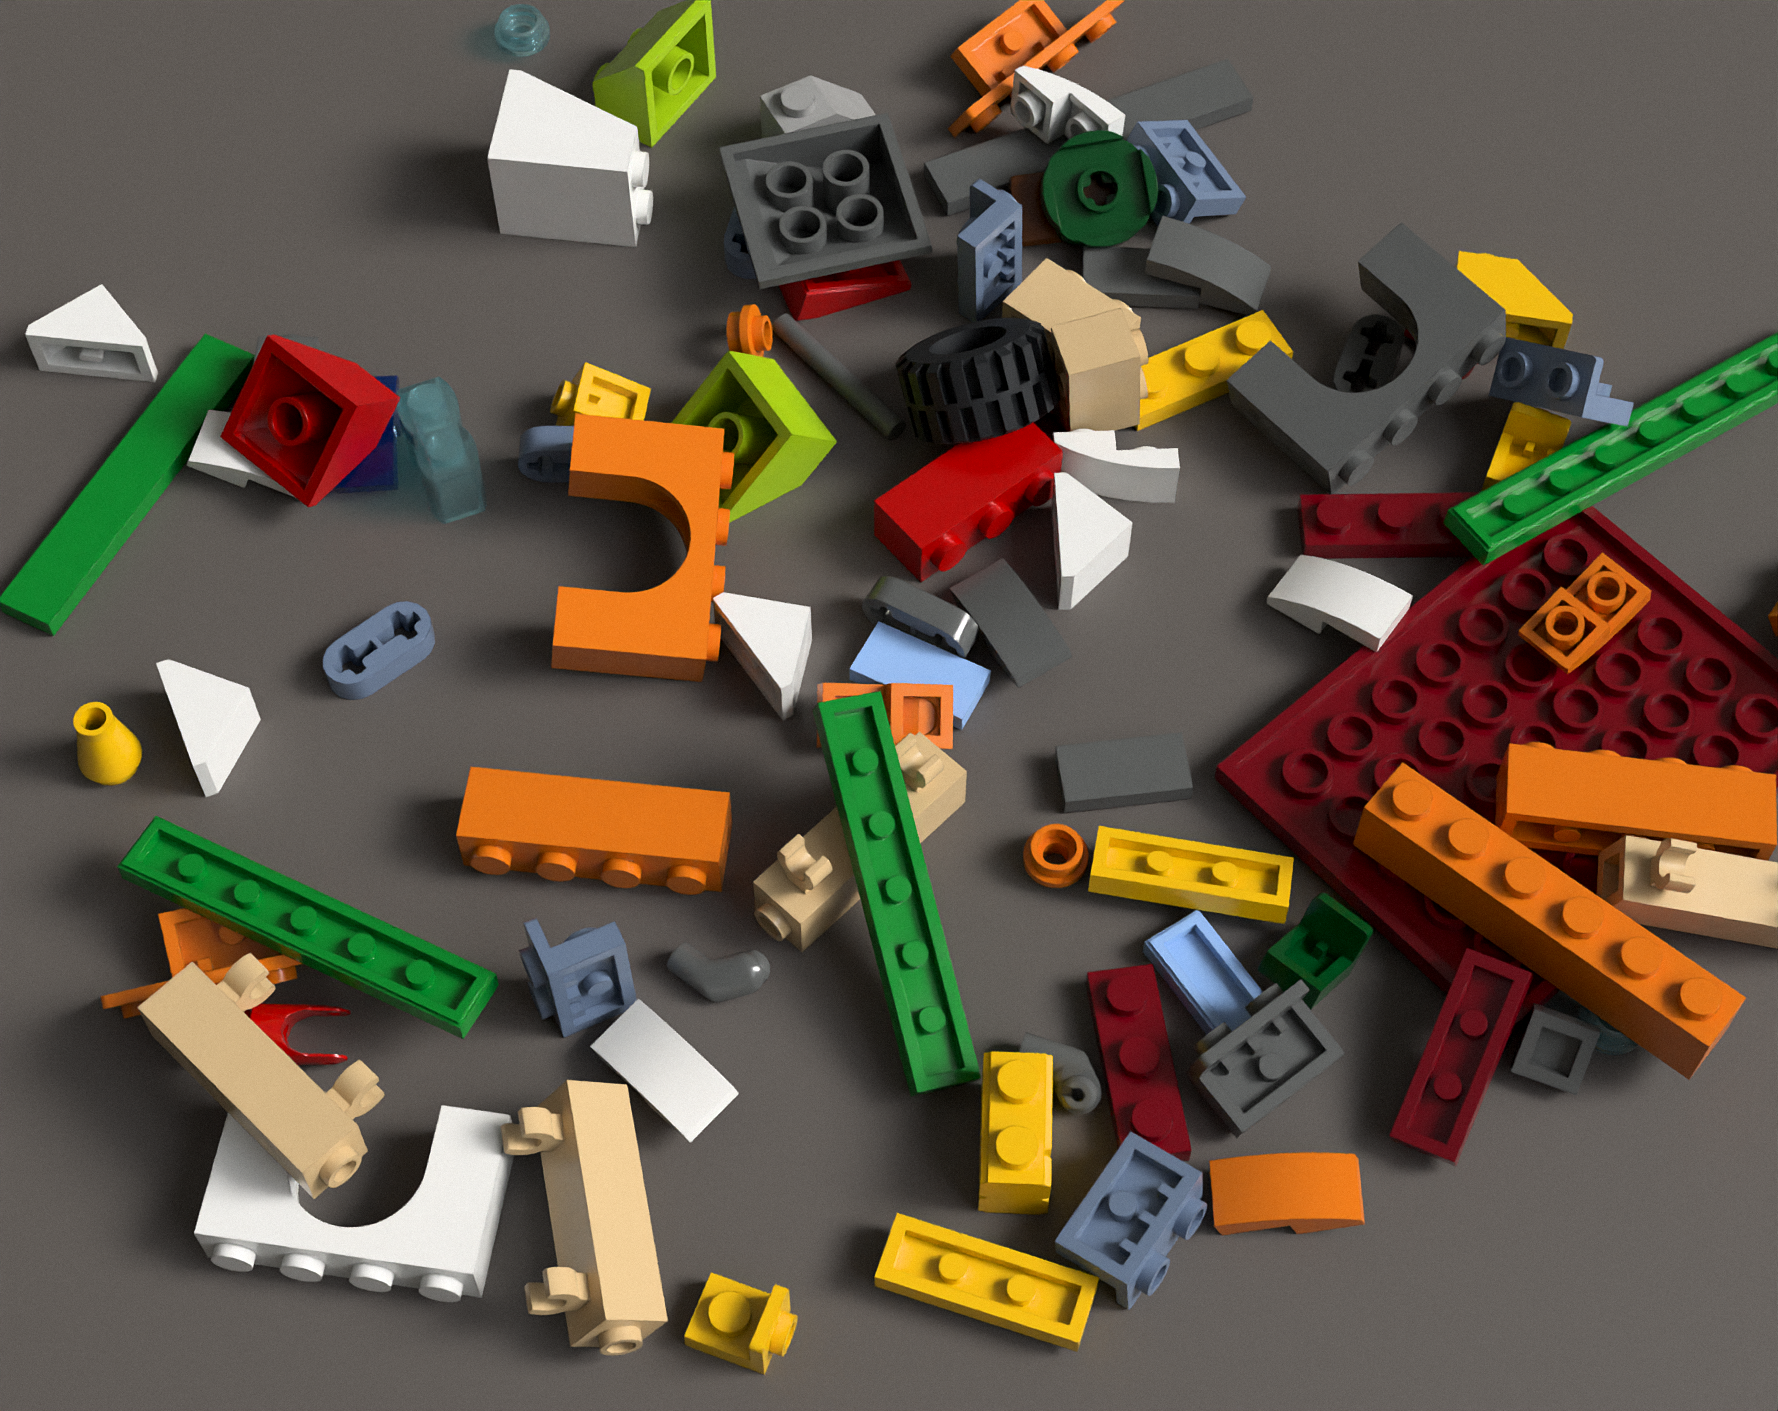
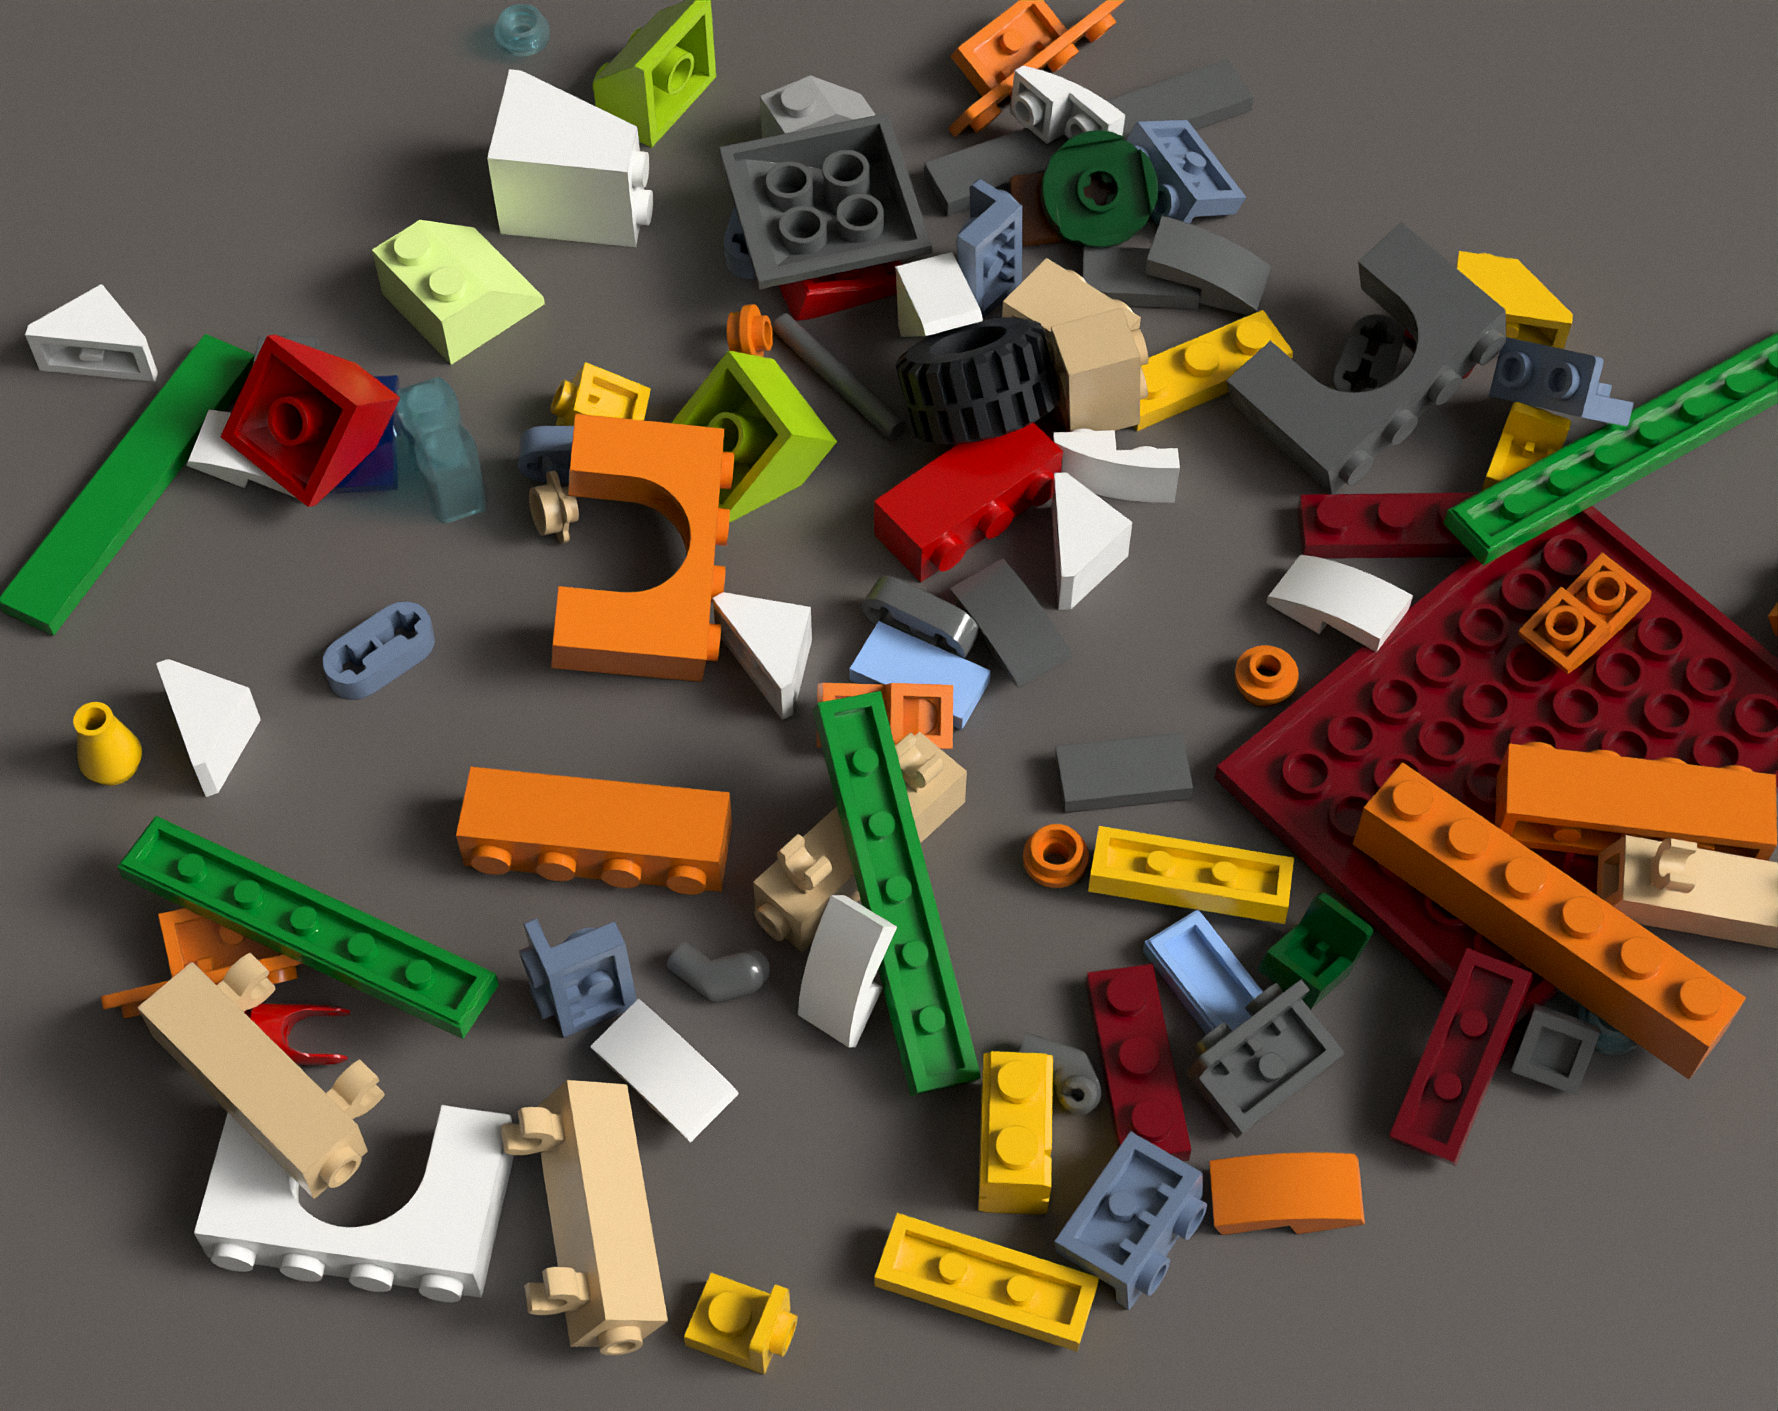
(452, 286): none -> yellowish green slope
(553, 508): none -> tan plate
(841, 967): none -> white slope
(934, 297): none -> white slope
(1261, 689): none -> orange plate

